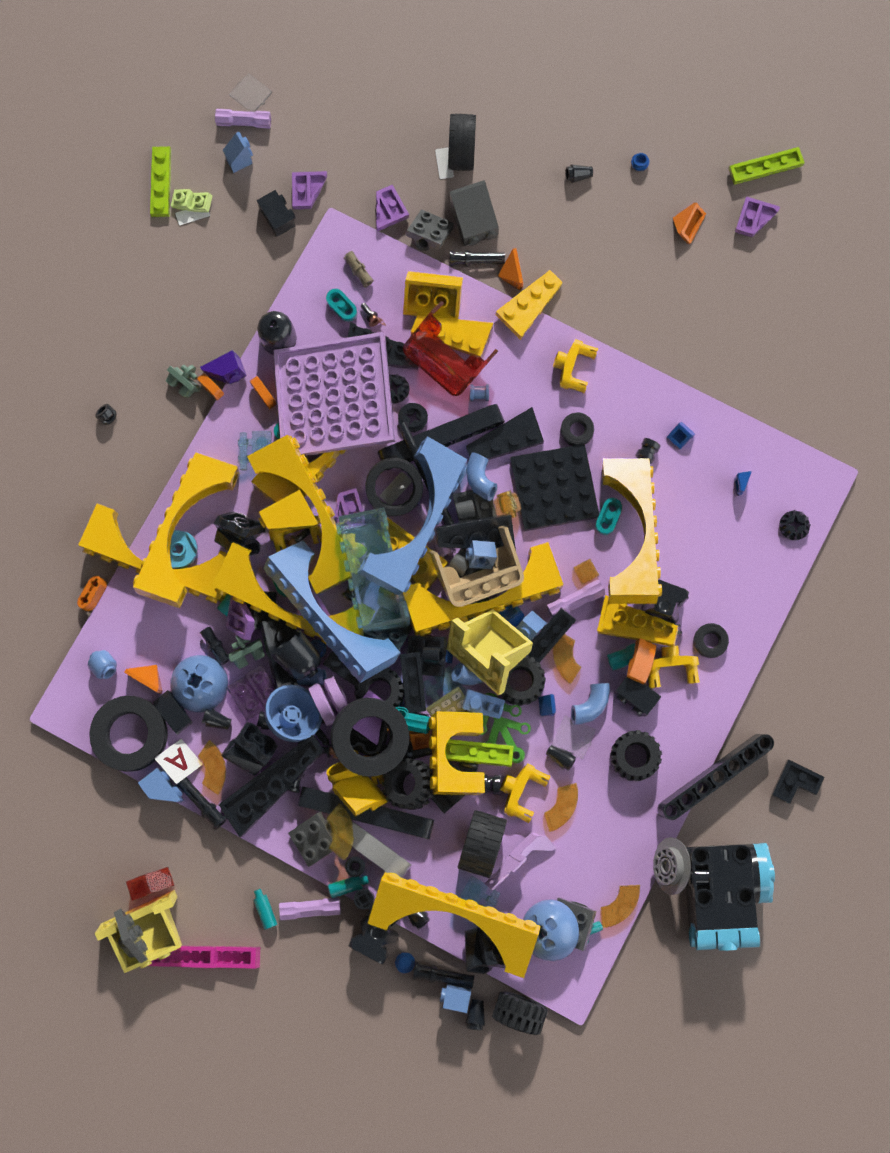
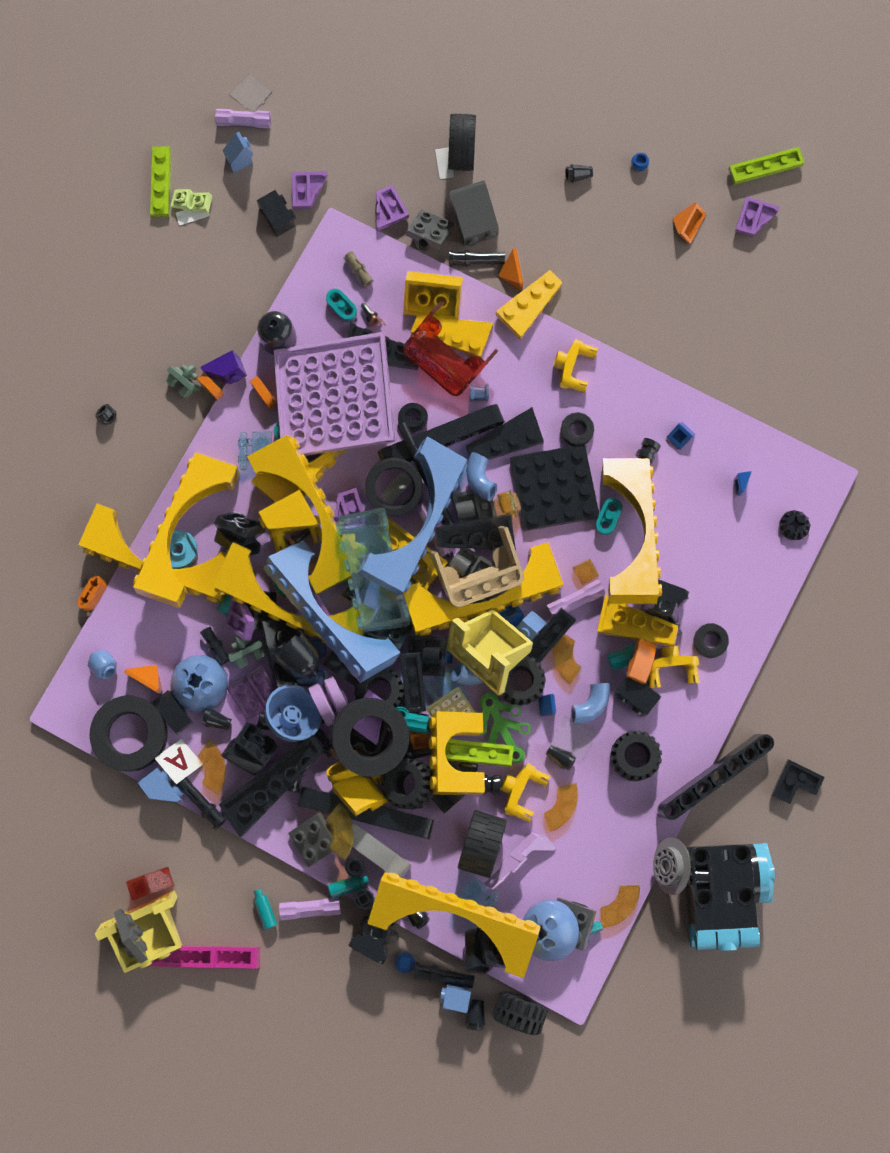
(402, 391): black gear -> none
(481, 554): medium blue brick -> none
(483, 703): medium blue plate -> none

